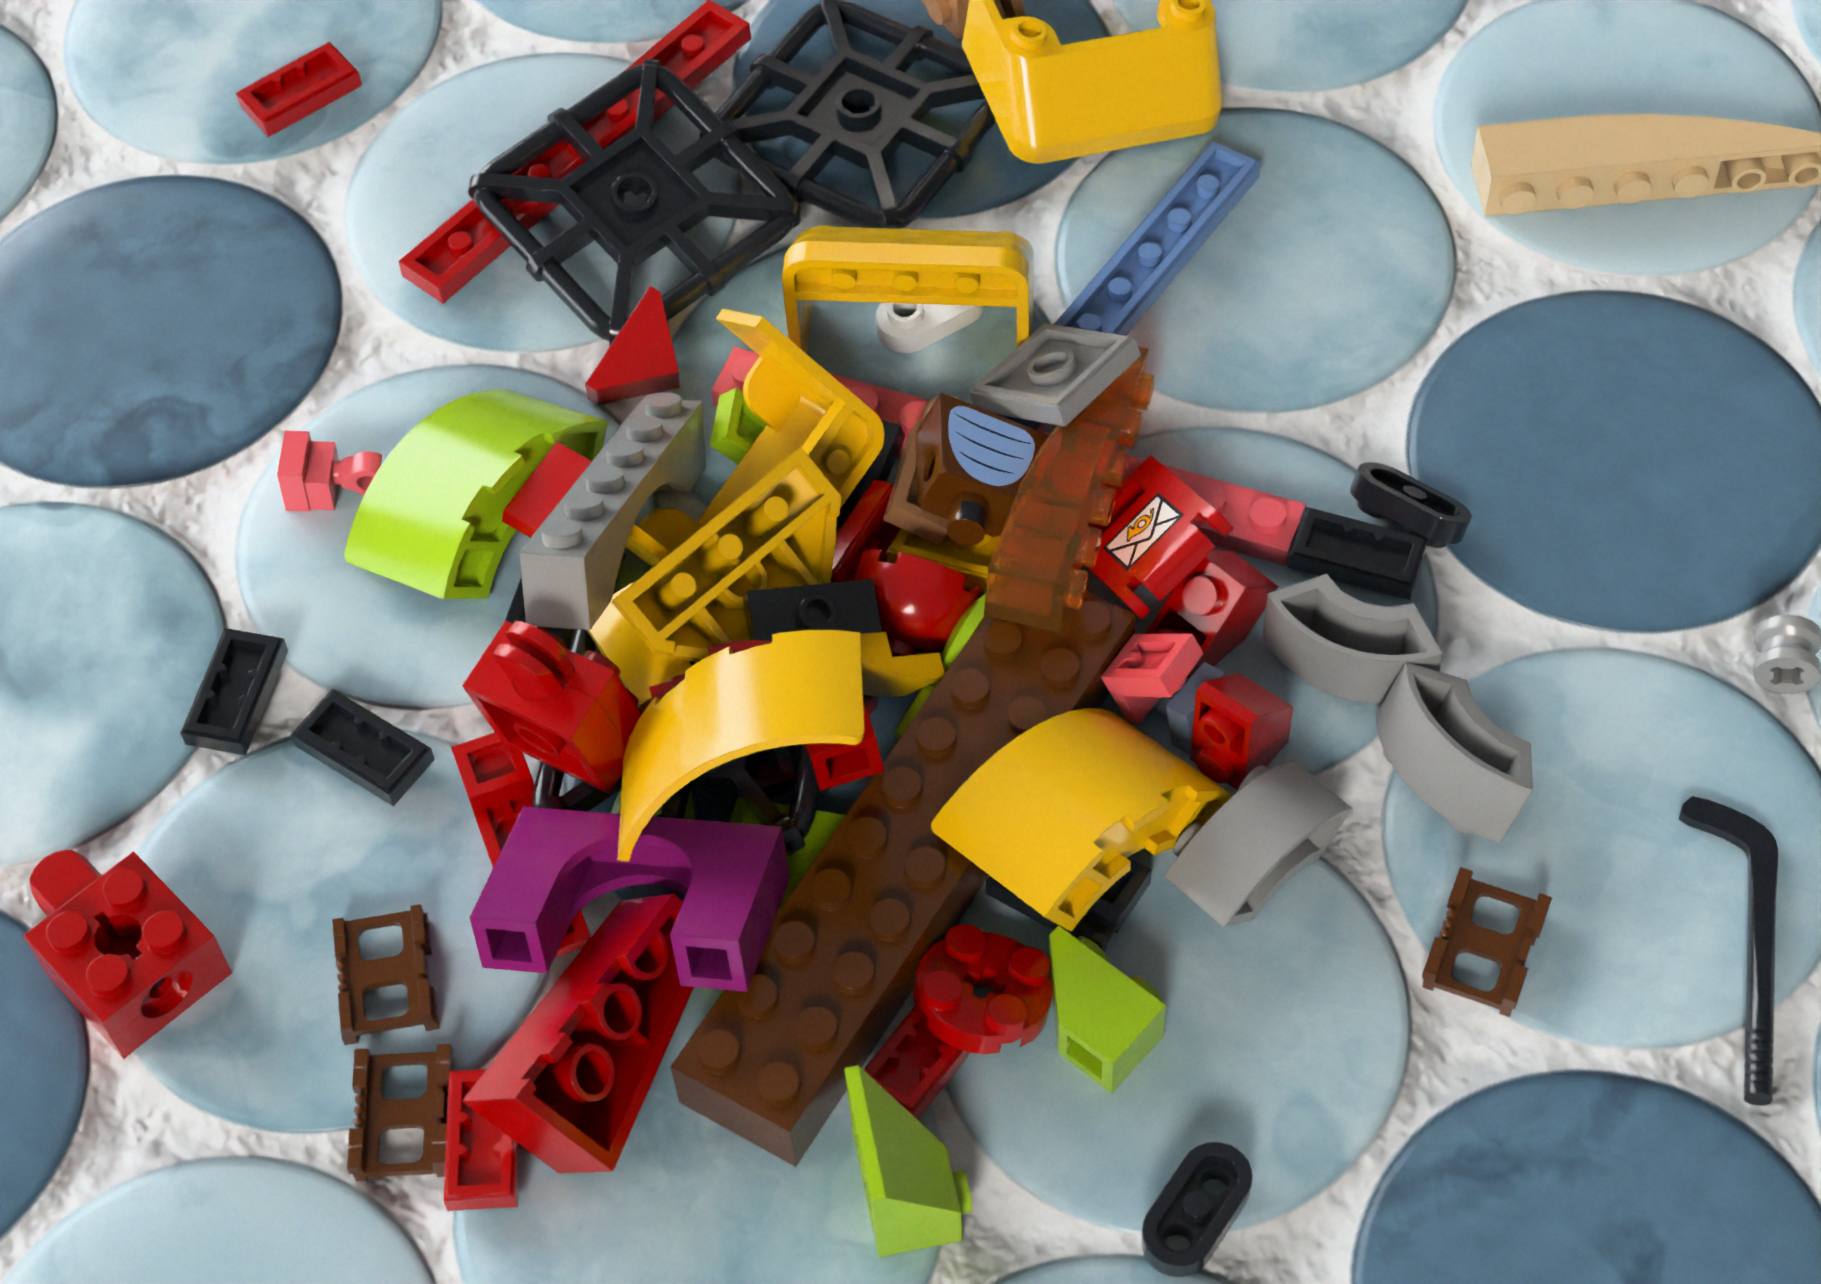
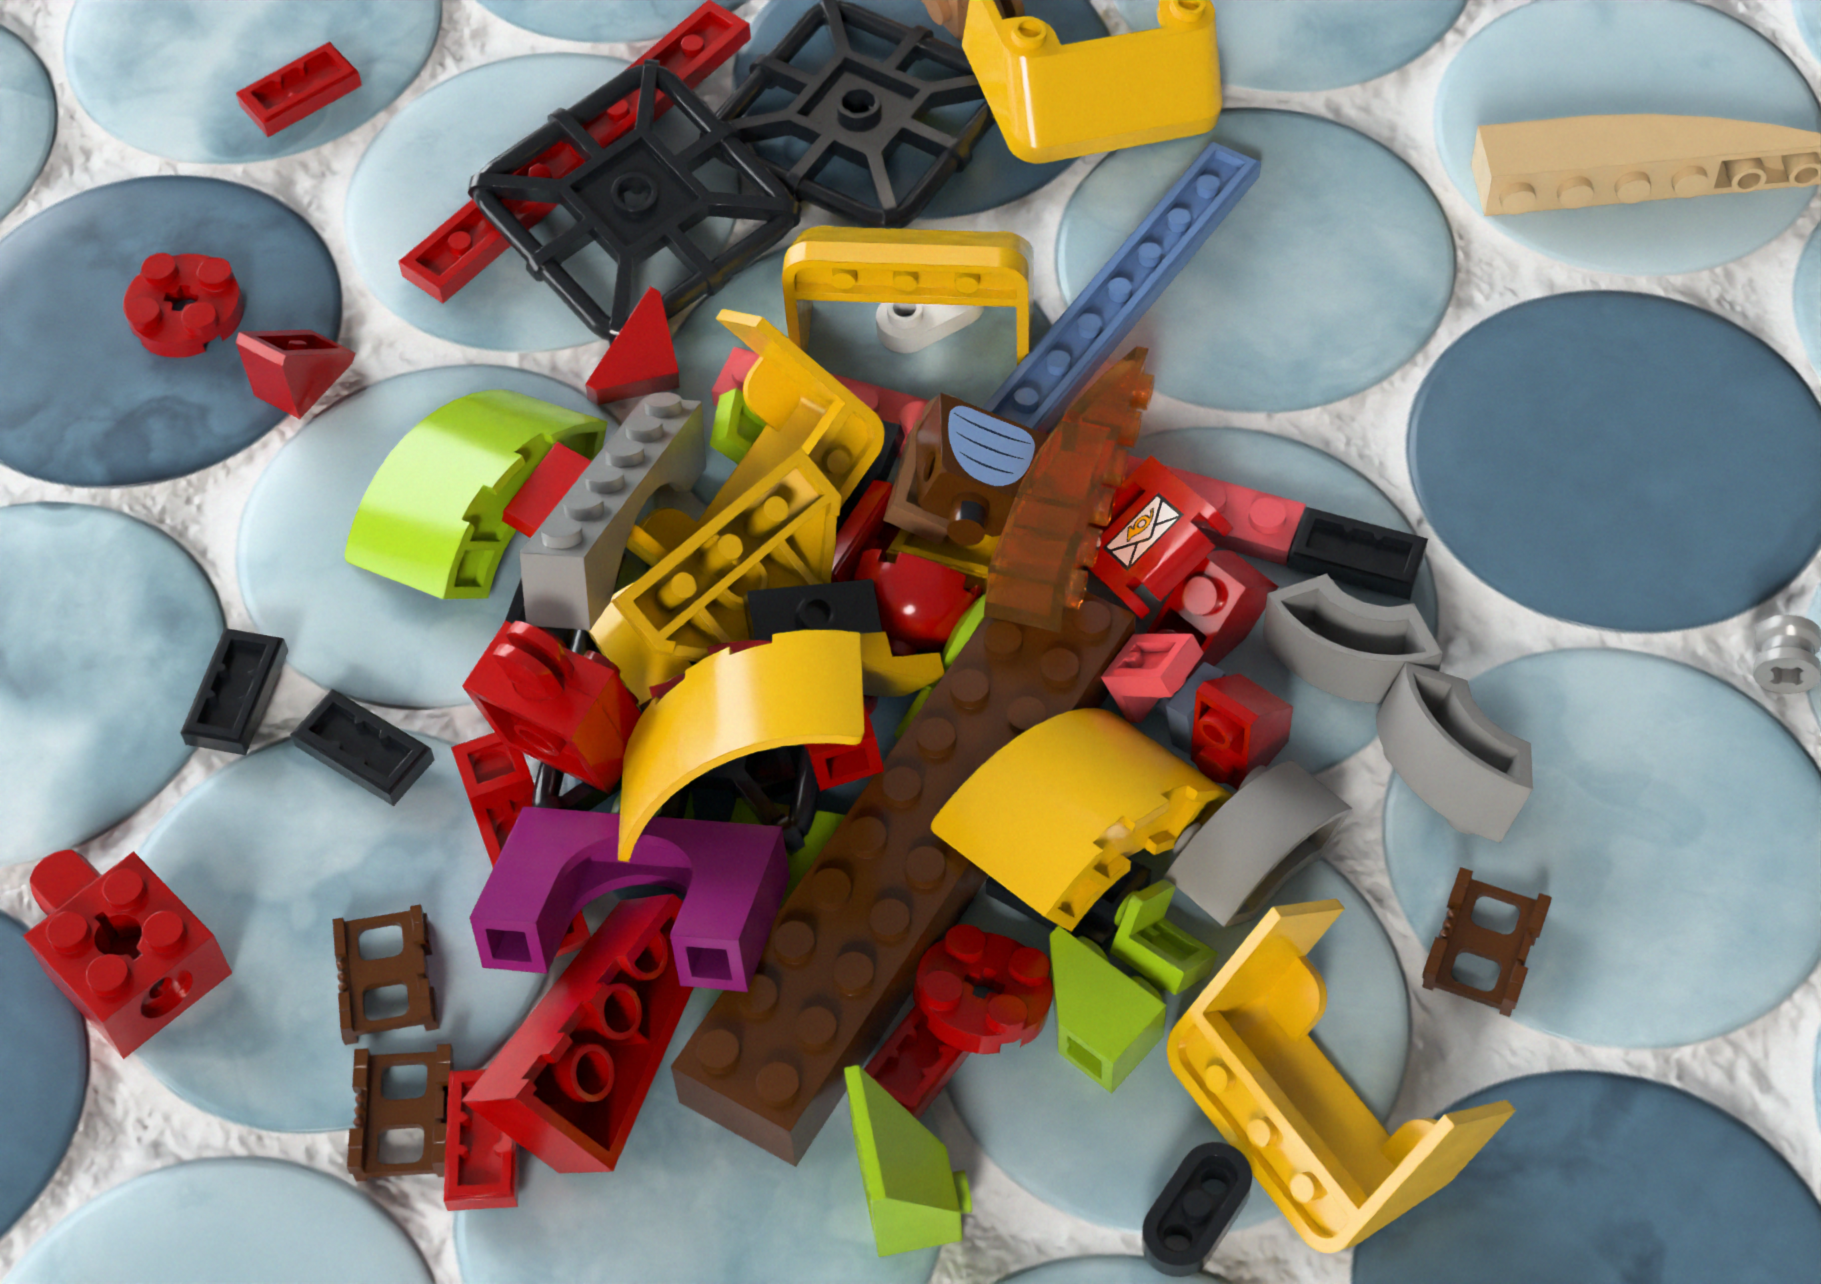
(177, 278): none -> red plate
(291, 366): none -> red slope
(312, 472): coral piece -> none
(1055, 374): light grey plate -> none
(1157, 947): none -> lime bracket
(1290, 1110): none -> yellow windscreen
(1411, 503): black plate -> none
(1762, 858): black piece -> none

